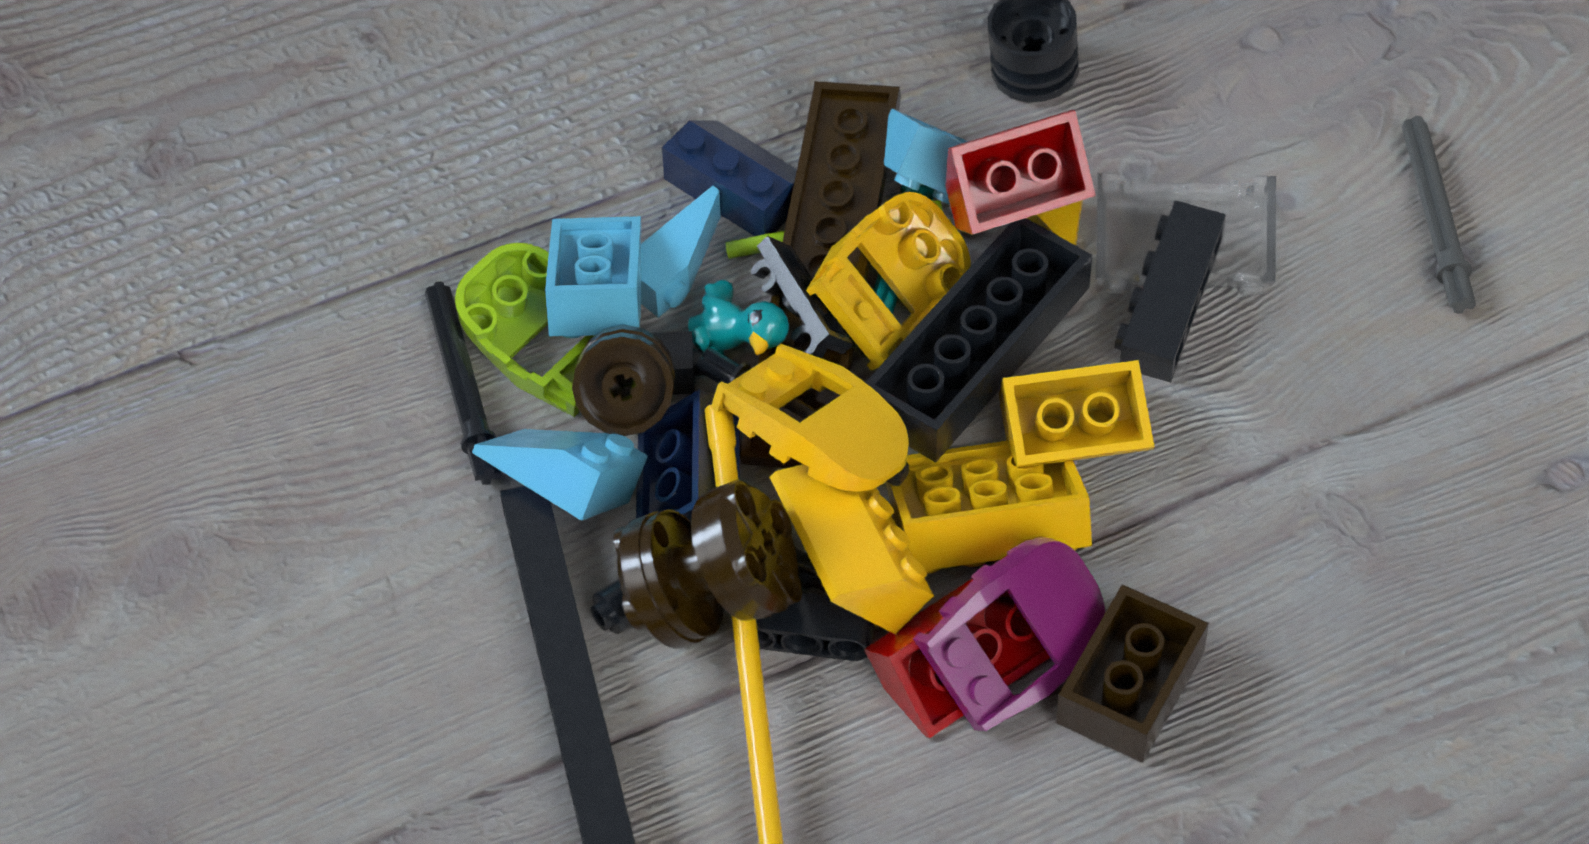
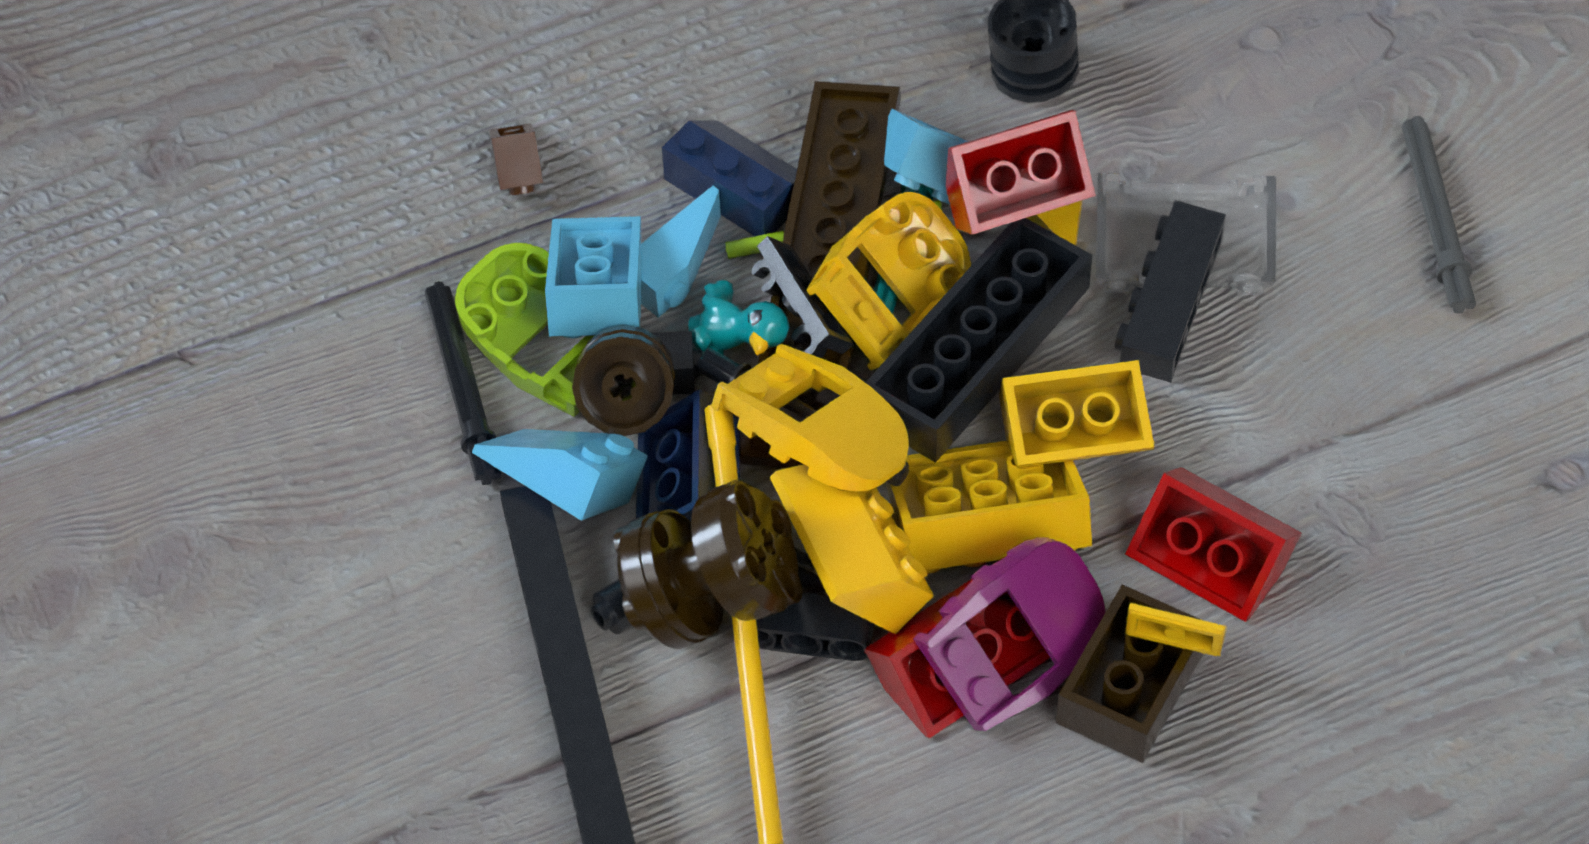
(516, 158): none -> reddish brown slope
(1175, 630): none -> yellow slope
(1212, 543): none -> red slope

